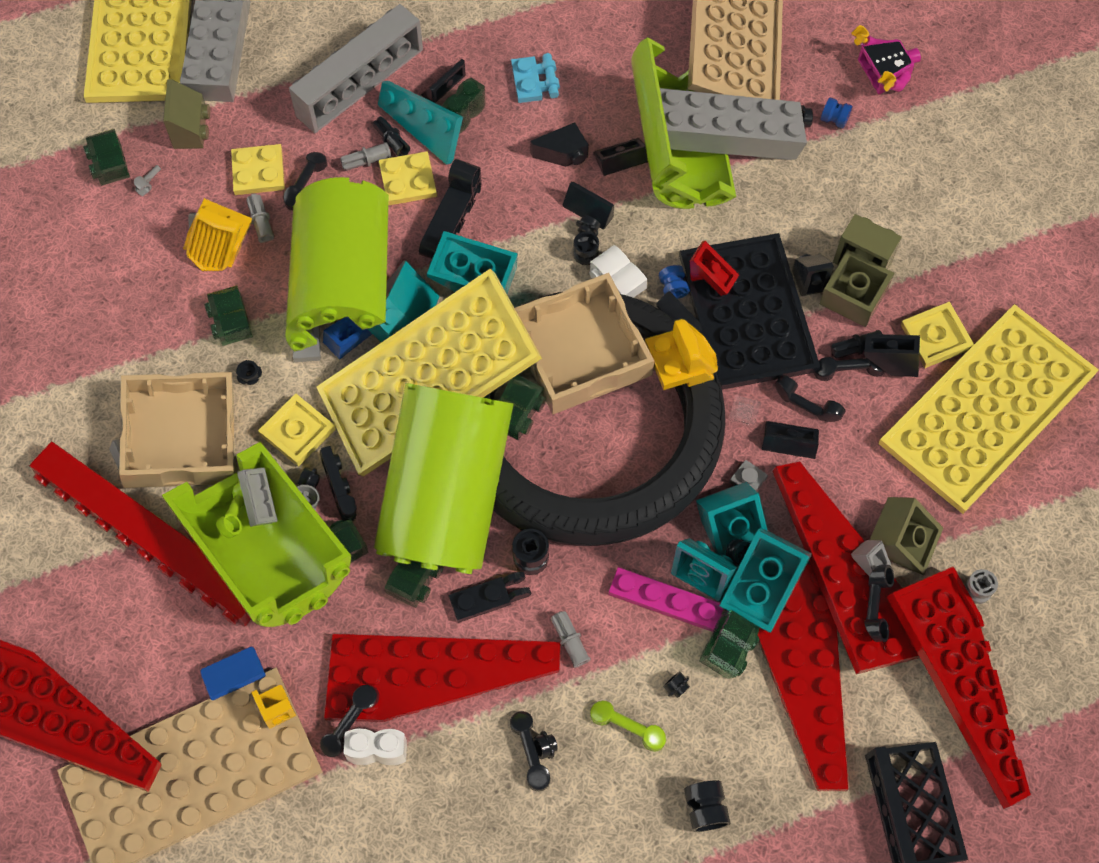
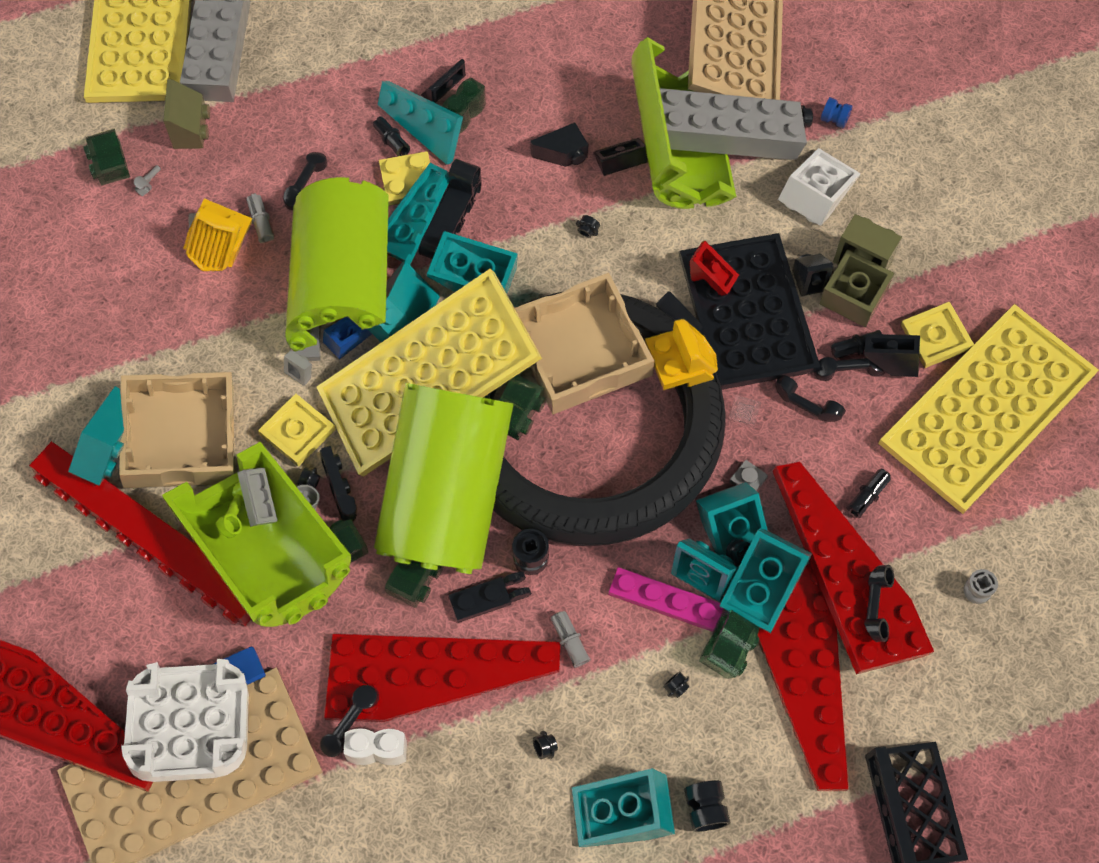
(100, 441): none -> teal slope
(186, 722): none -> white tile
(229, 316): clear green brick -> none
(245, 367): black plate -> none
(257, 169): light yellow plate -> none
(274, 706): yellow panel -> none
(297, 367): none -> light grey plate
(356, 68): light grey brick -> none
(365, 156): light grey axle -> none
(415, 213): none -> teal wing
(527, 78): medium azure plate -> none
(538, 775): black bar -> none
(584, 202): black slope -> none
(585, 247): black wheel -> none
(623, 809): none -> teal slope
(625, 274): white brick -> none
(652, 736): lime bar -> none
(673, 281): blue wheel -> none
(790, 439): black slope -> none
(818, 186): none -> white slope
(869, 493): none -> black axle
(870, 555): light grey slope -> none
(885, 61): torso -> none
(907, 533): olive slope -> none
(952, 647): red wing -> none

